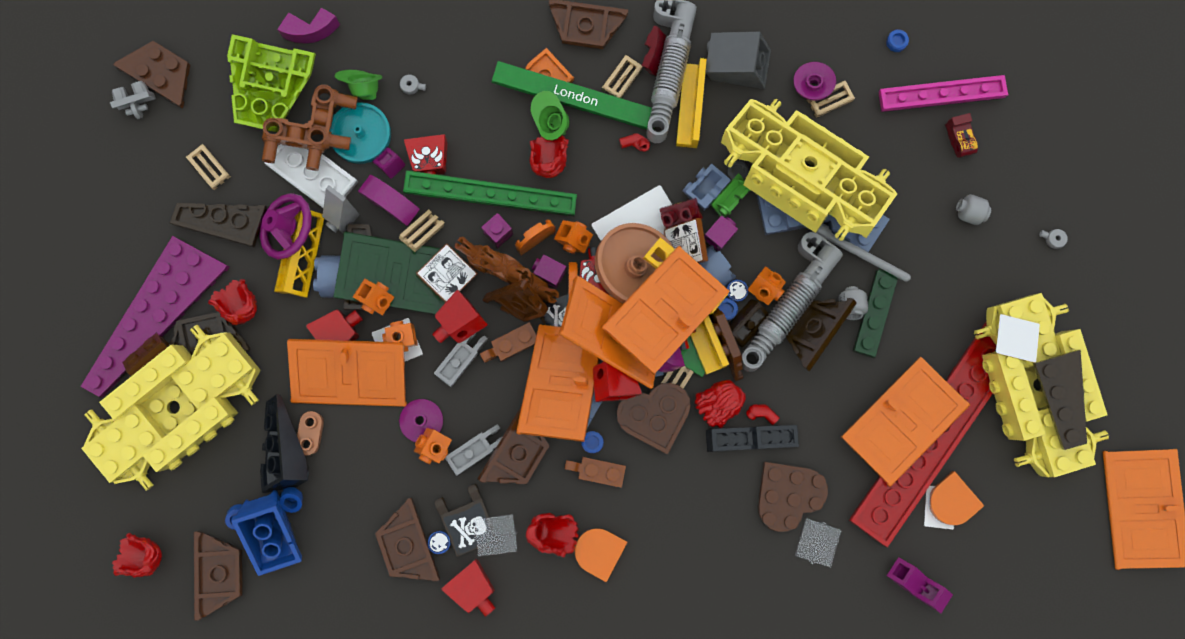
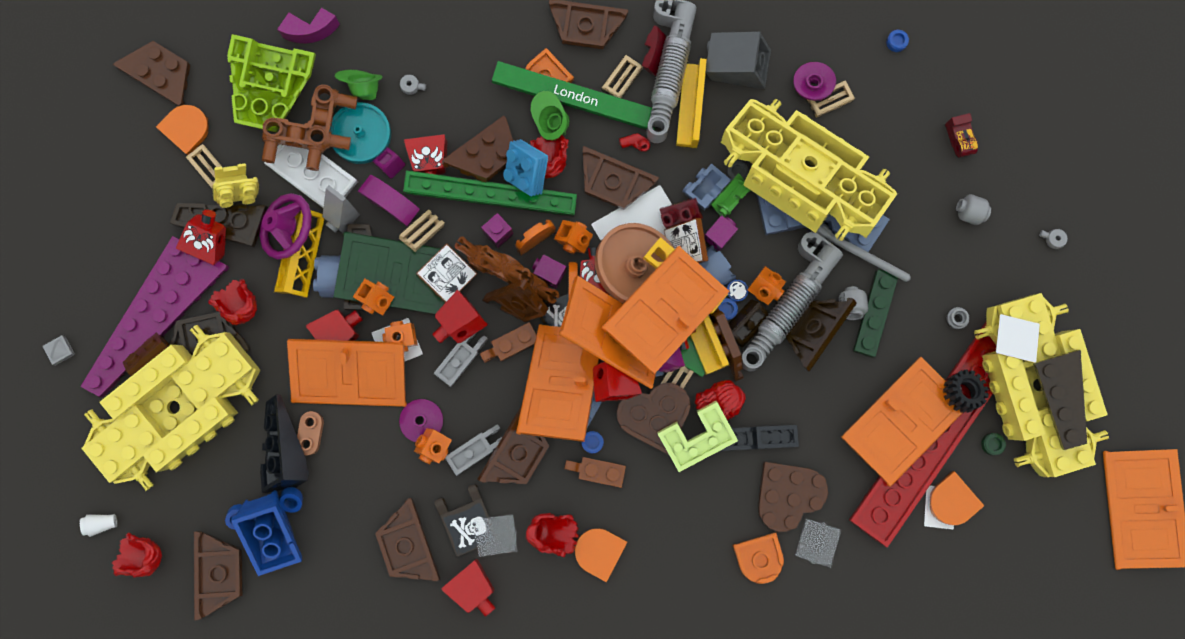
(58, 350): none -> light grey tile
(95, 524): none -> white cone
(140, 96): light grey hips -> none
(185, 127): none -> orange tile
(203, 238): none -> red torso
(233, 186): none -> light yellow piece
(439, 542): tile -> none
(484, 153): none -> reddish brown wing
(525, 167): none -> dark azure brick
(614, 180): none -> reddish brown wing
(715, 438): none -> yellowish green plate
(760, 558): none -> orange tile
(762, 410): red arm -> none
(919, 585): magenta brick -> none
(943, 93): dark pink plate -> none
(964, 318): none -> light grey plate
(975, 386): none -> black tyre
(993, 444): none -> dark green tile

